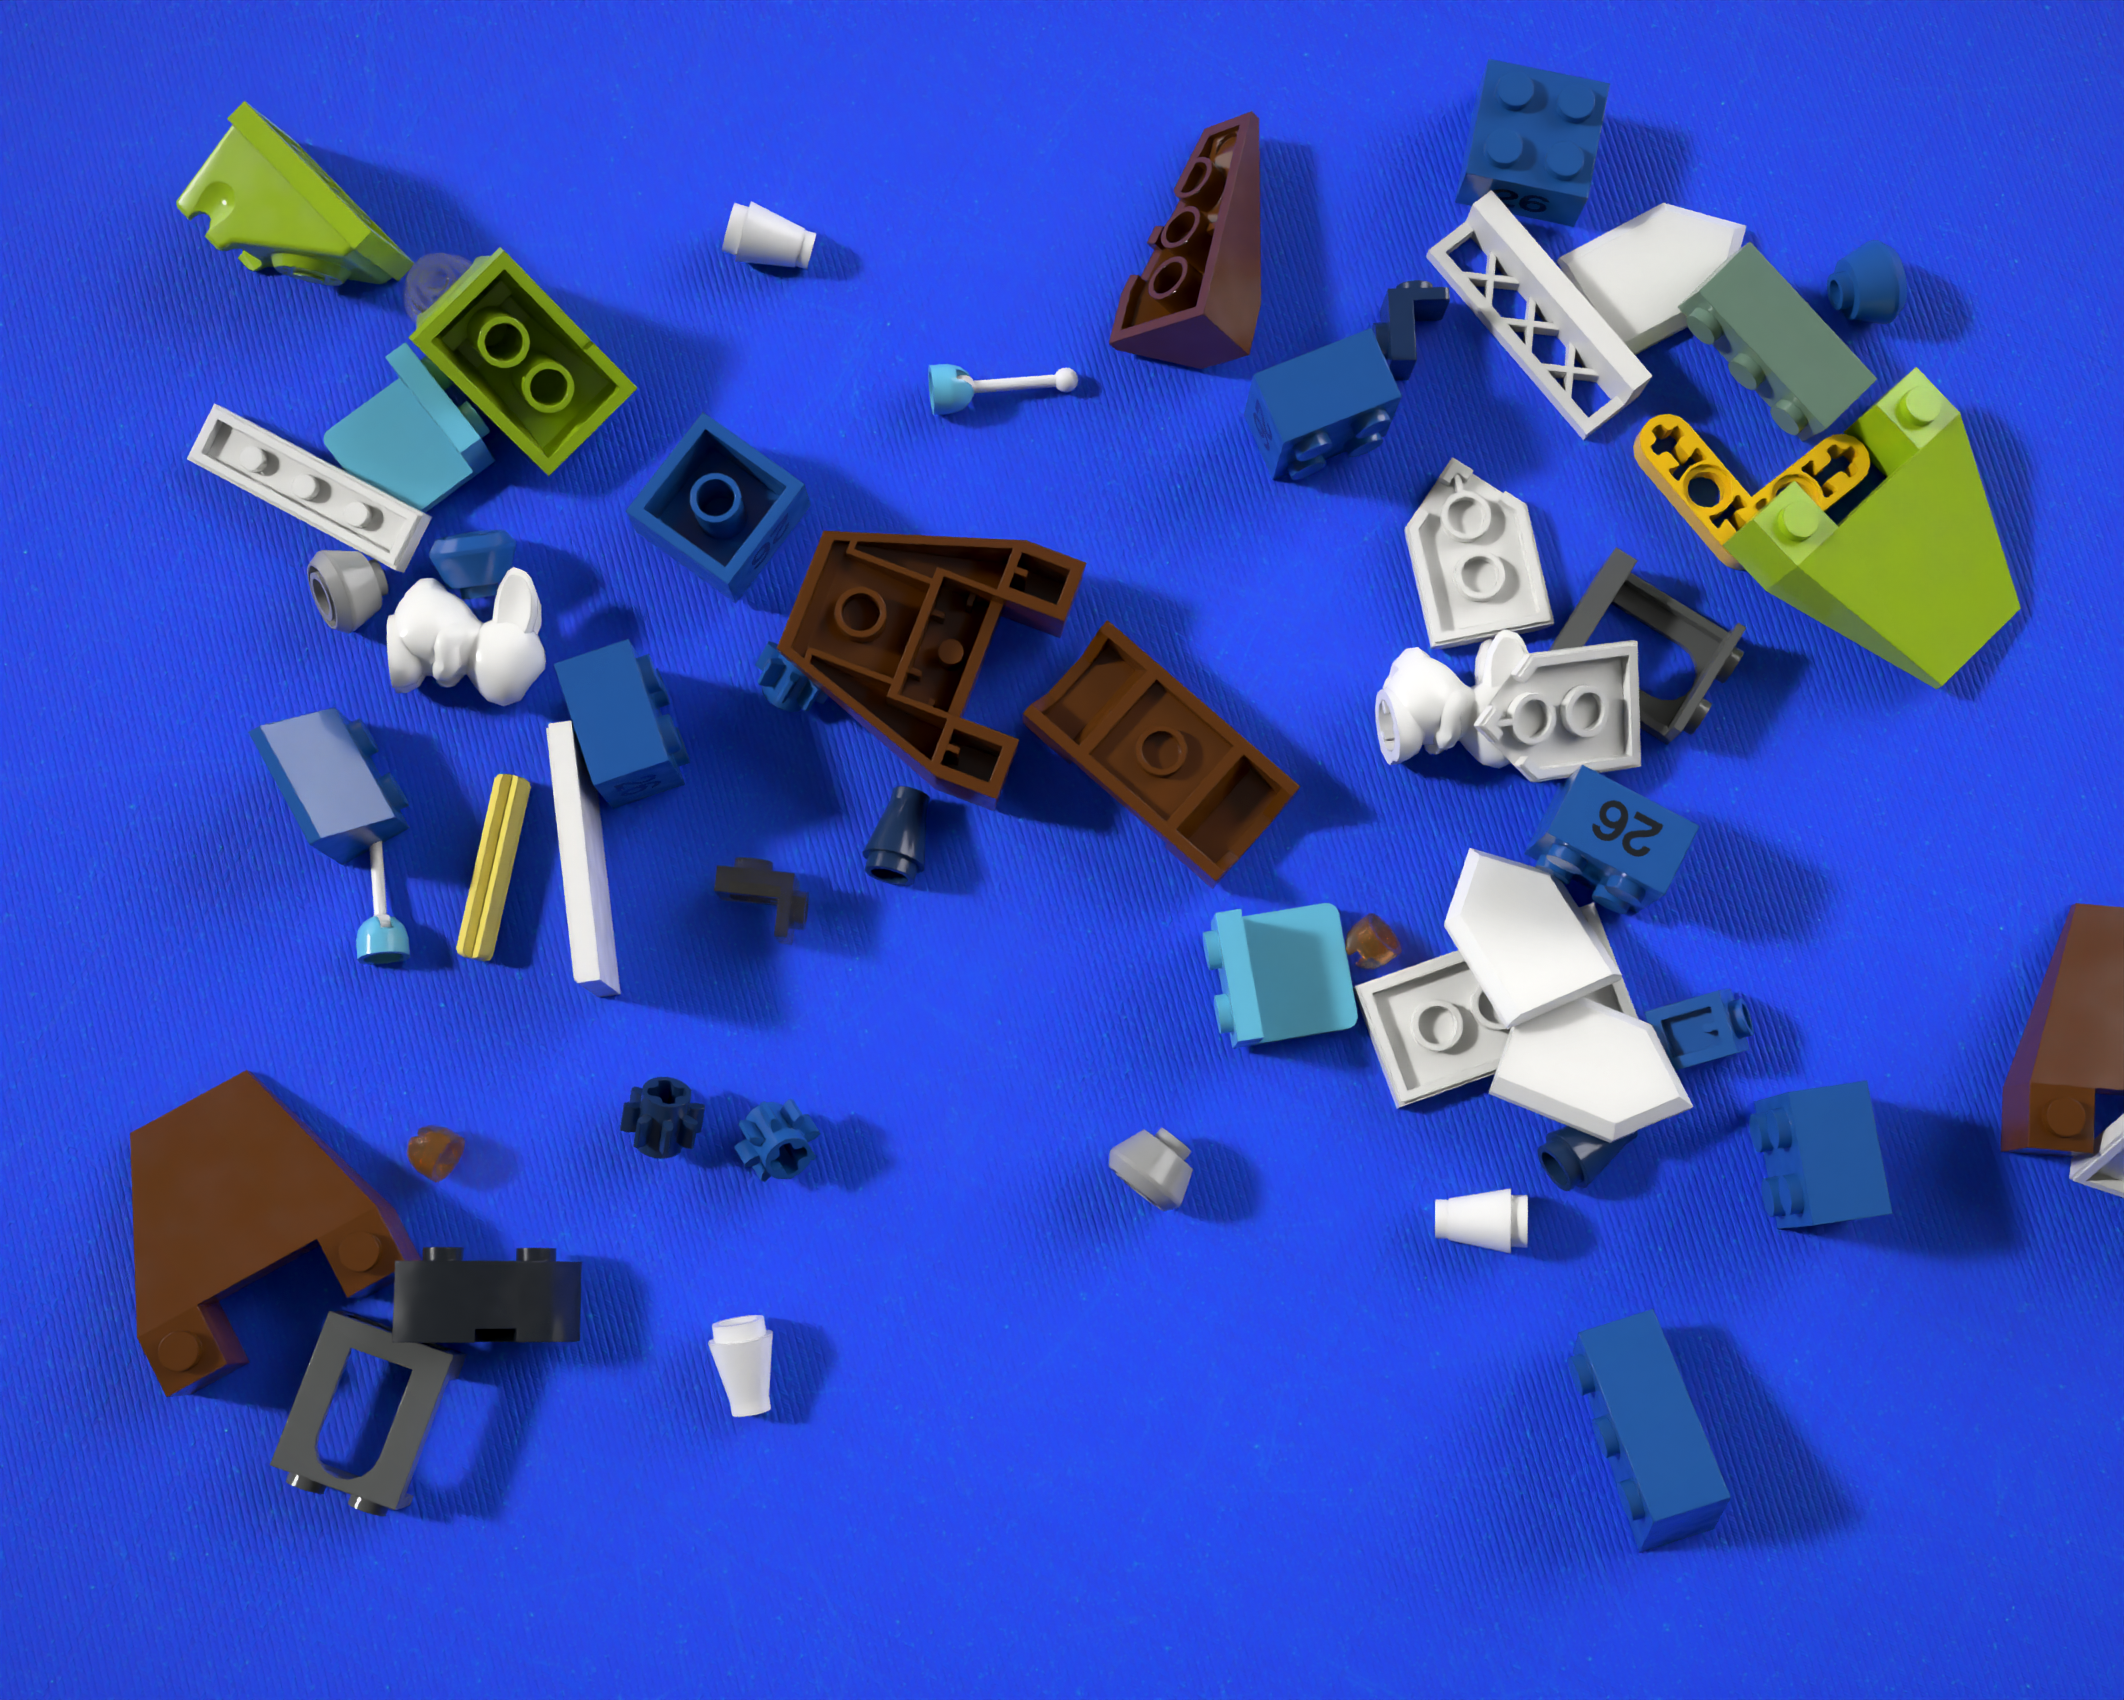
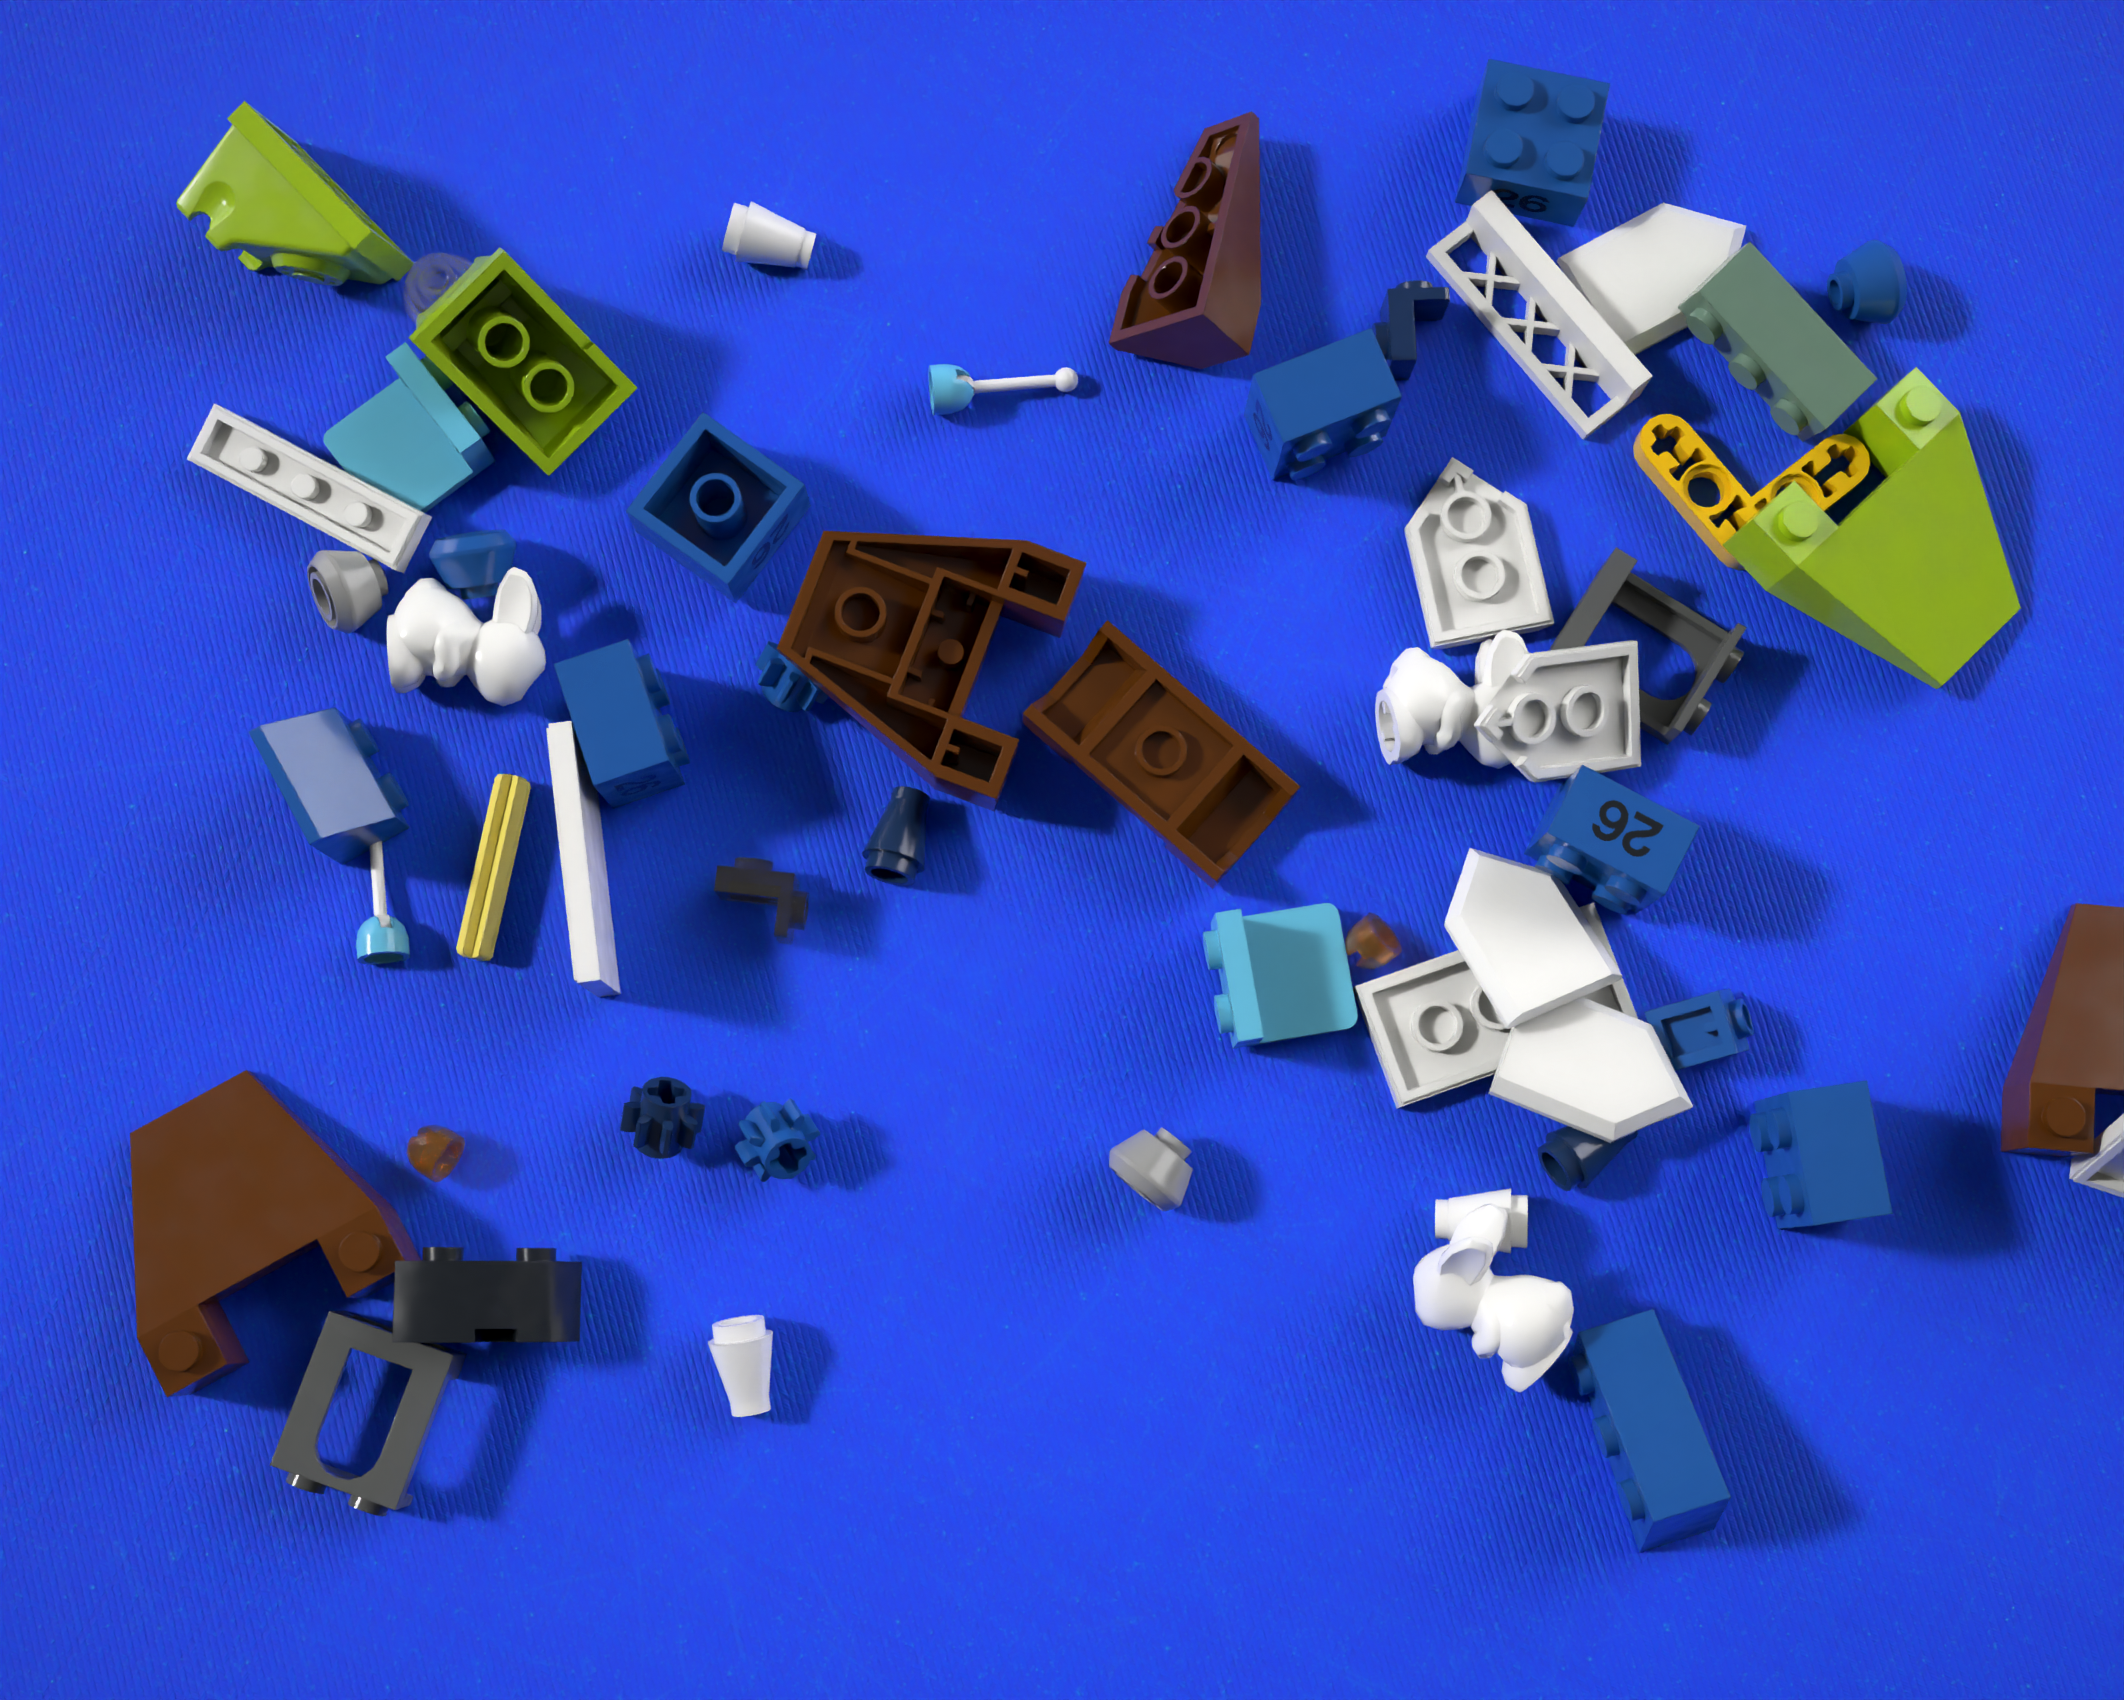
(1513, 1316): none -> white animal

